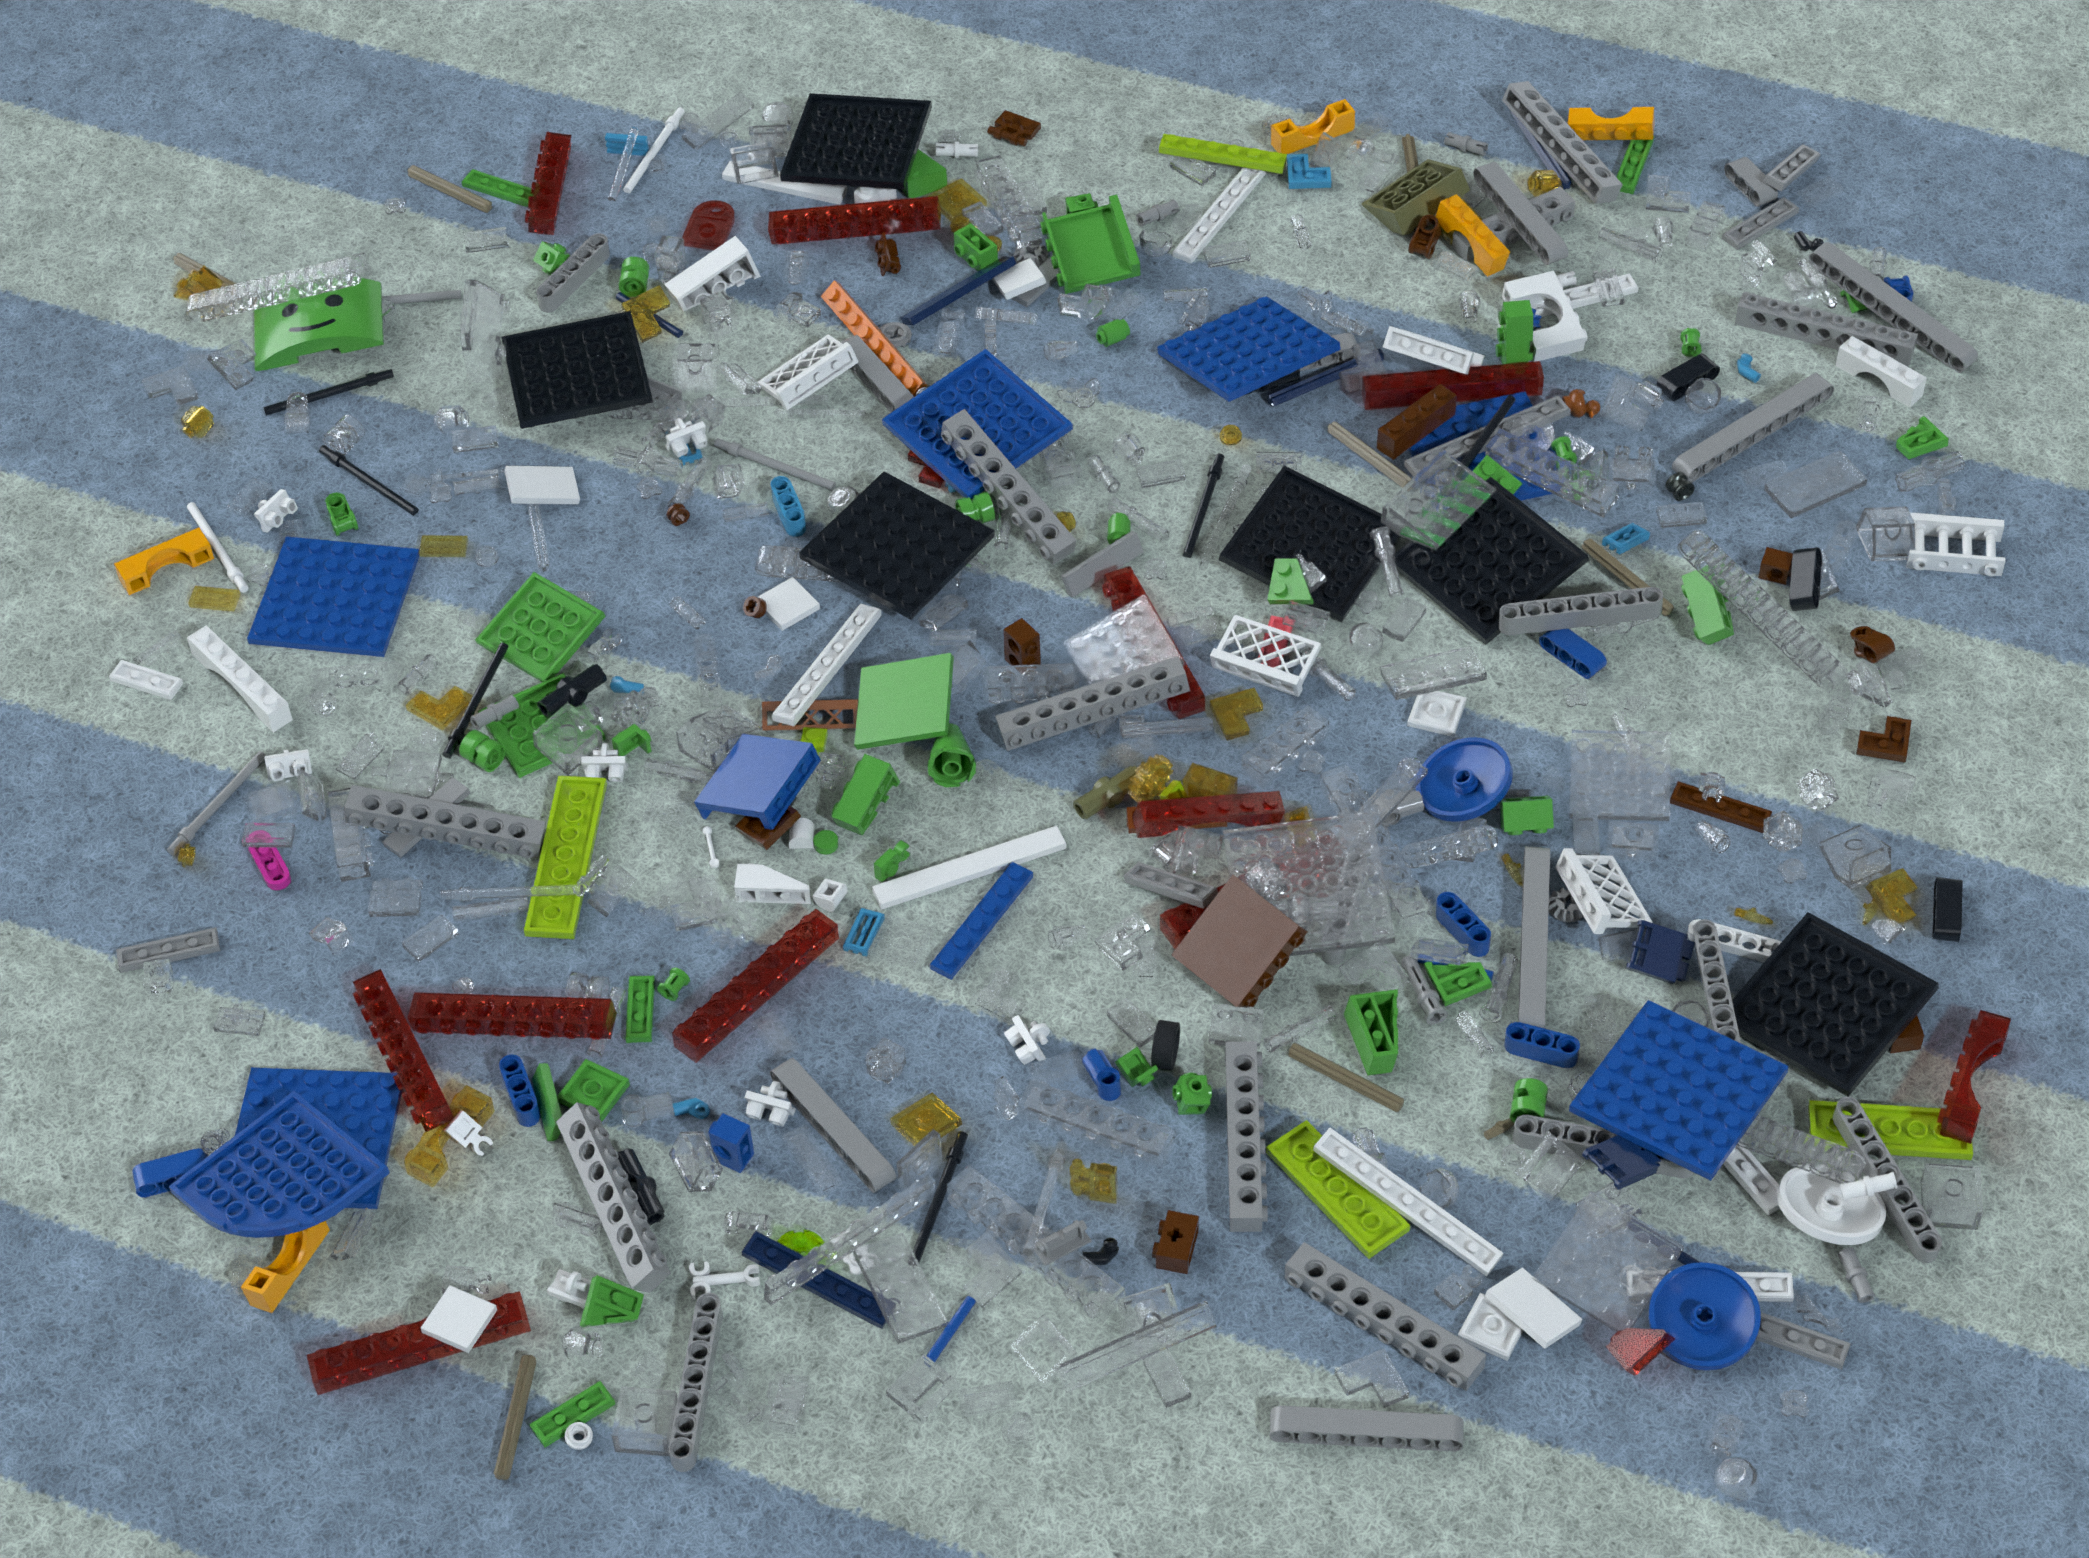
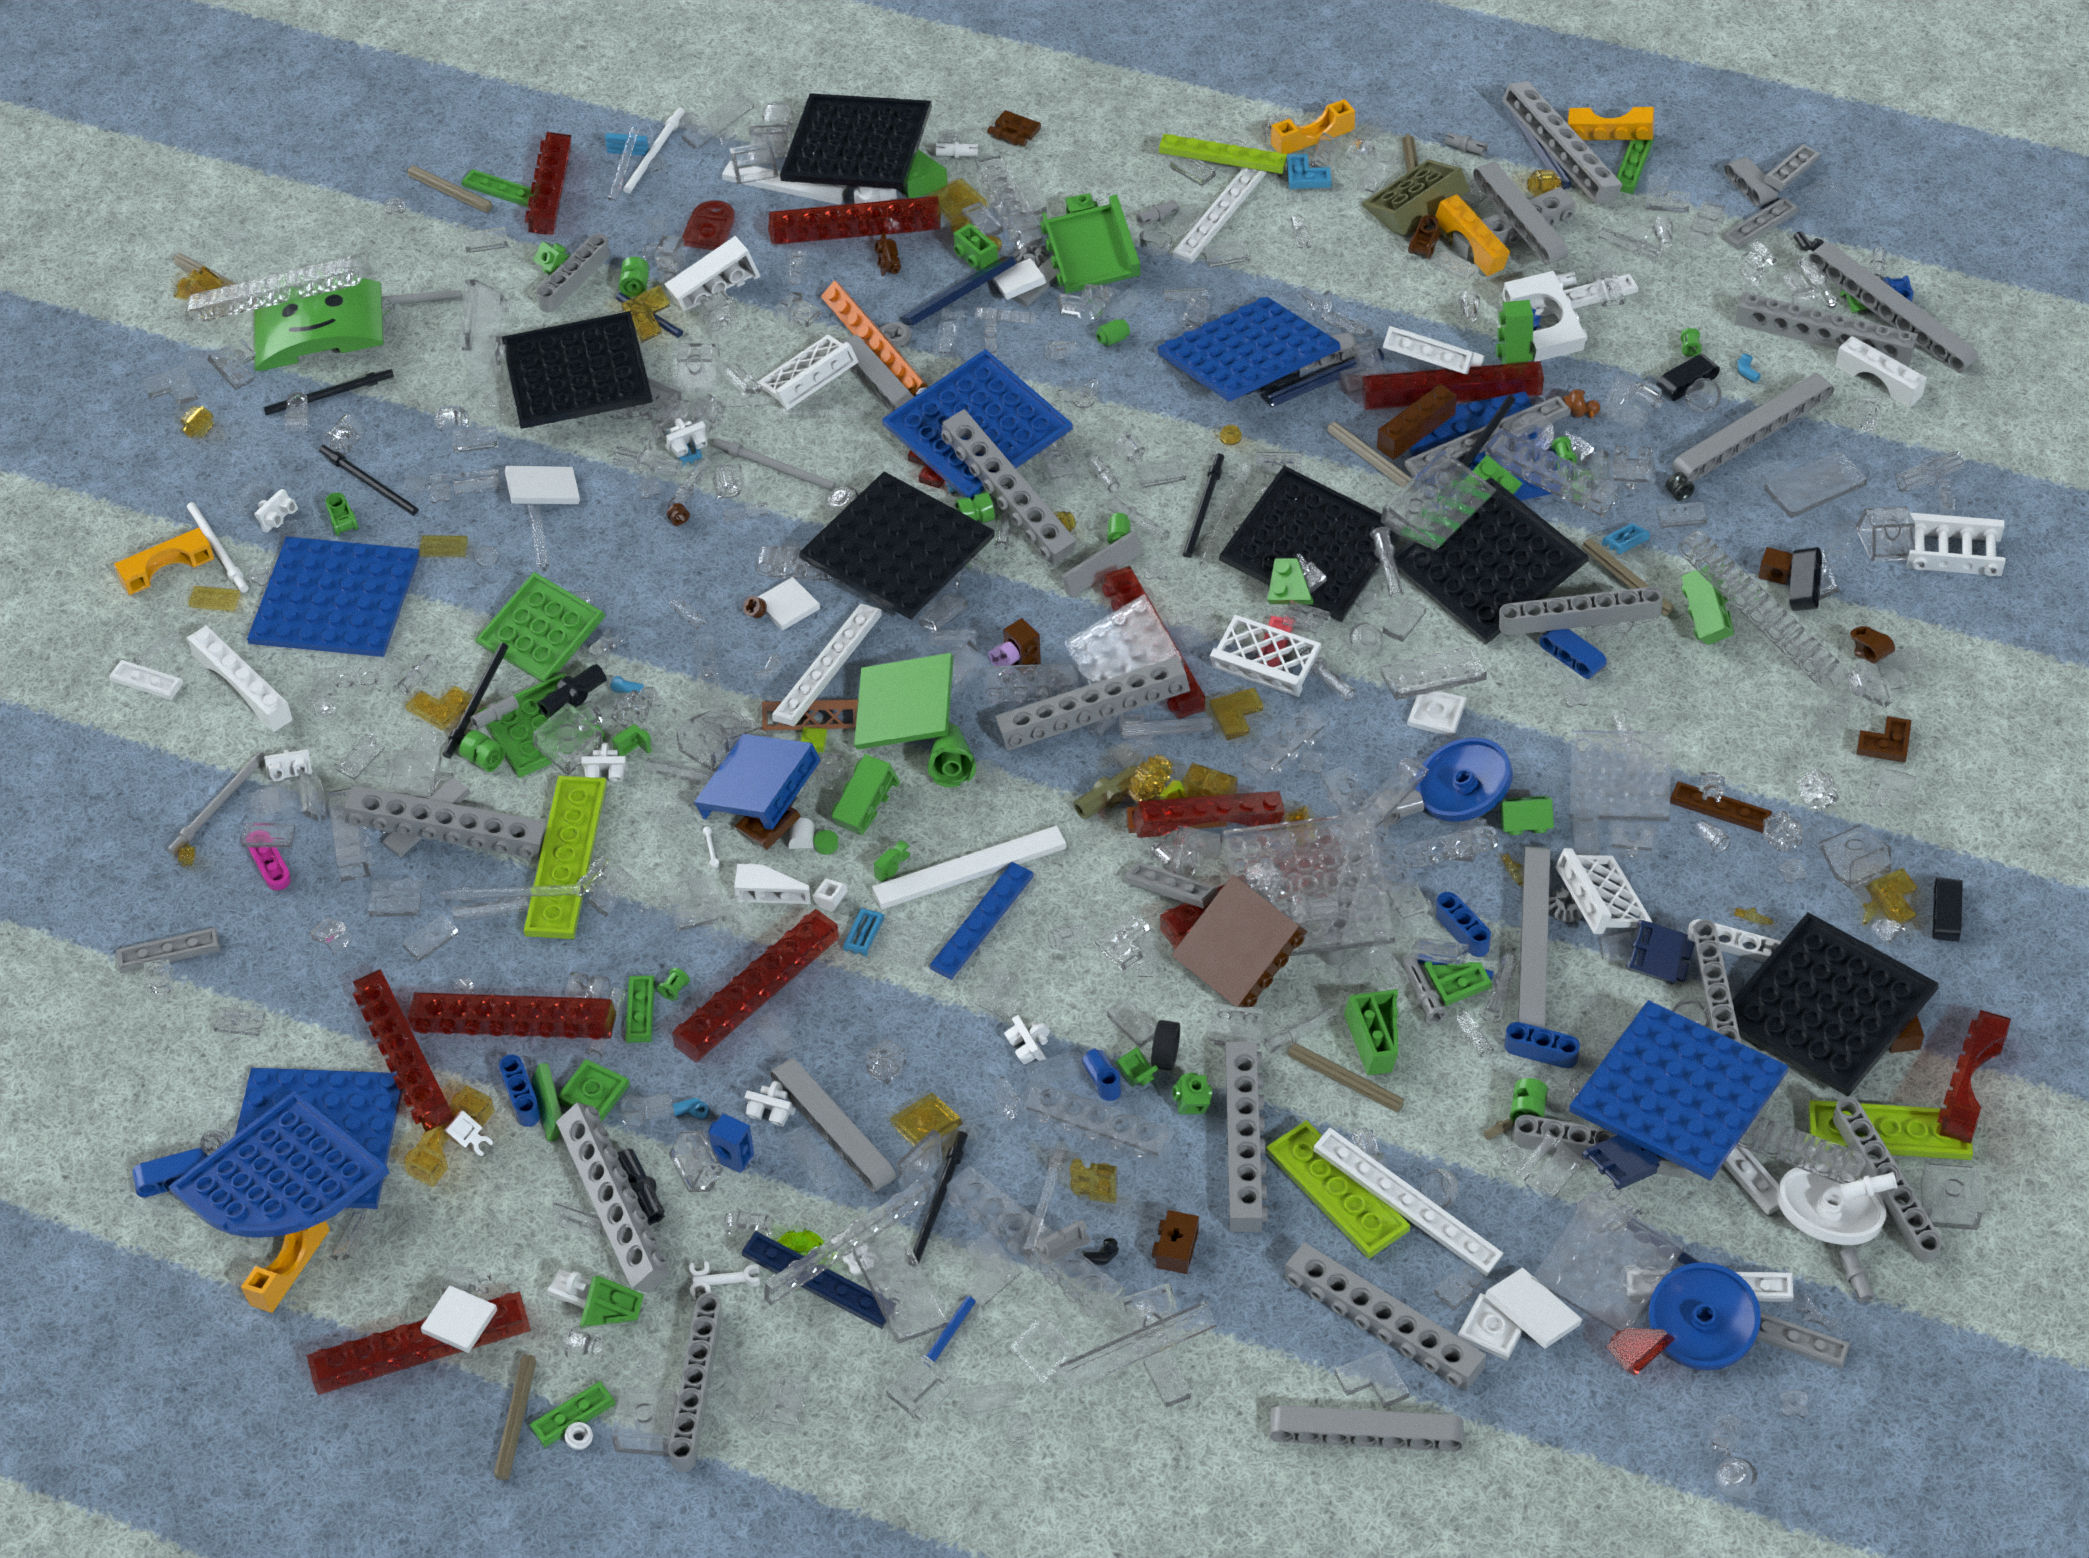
(788, 506): dark azure beam -> none
(1004, 654): none -> lavender beam
(1921, 439): bright green wing -> none

